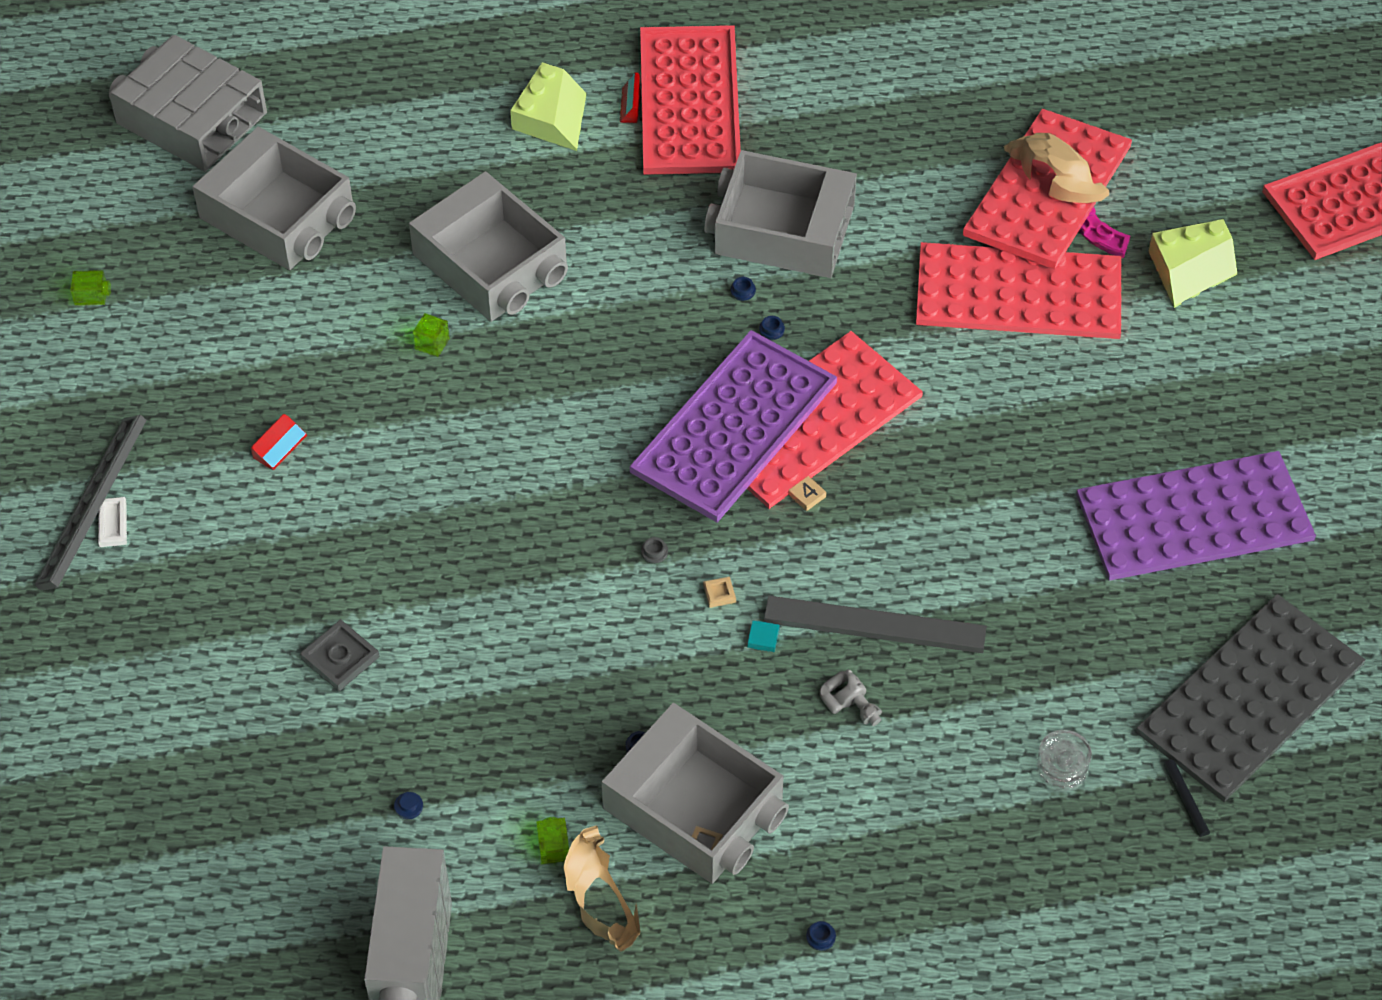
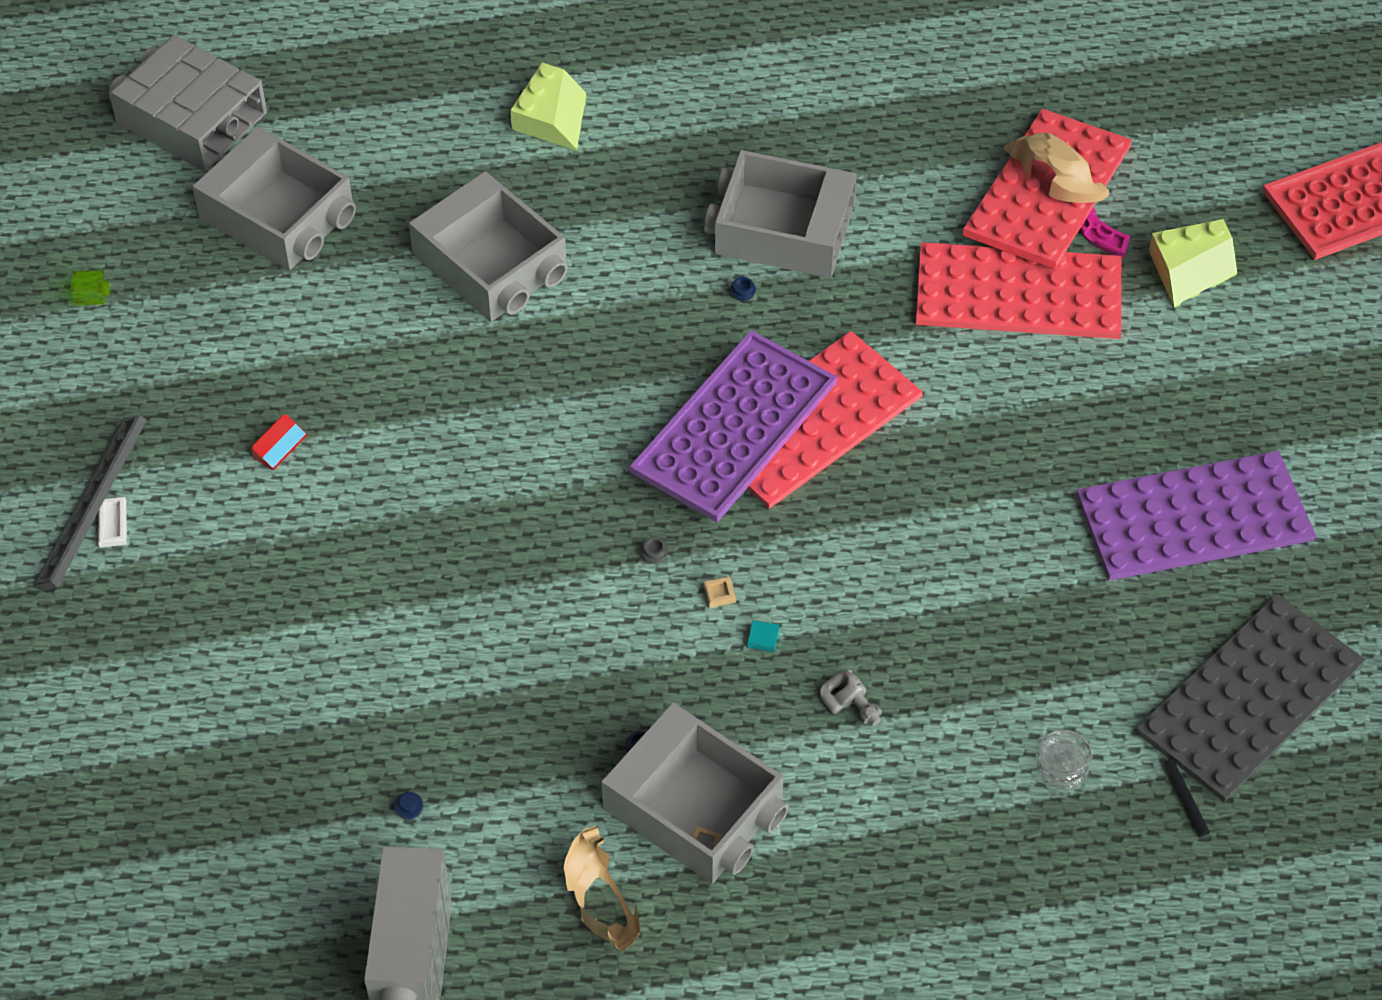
(339, 655): dark grey plate -> none
(431, 335): clear neon green brick -> none
(552, 840): clear neon green brick -> none
(630, 100): red slope -> none
(689, 99): coral plate -> none
(772, 328): dark blue plate -> none
(807, 493): tan tile -> none
(821, 936): dark blue plate -> none
(875, 624): dark grey tile -> none

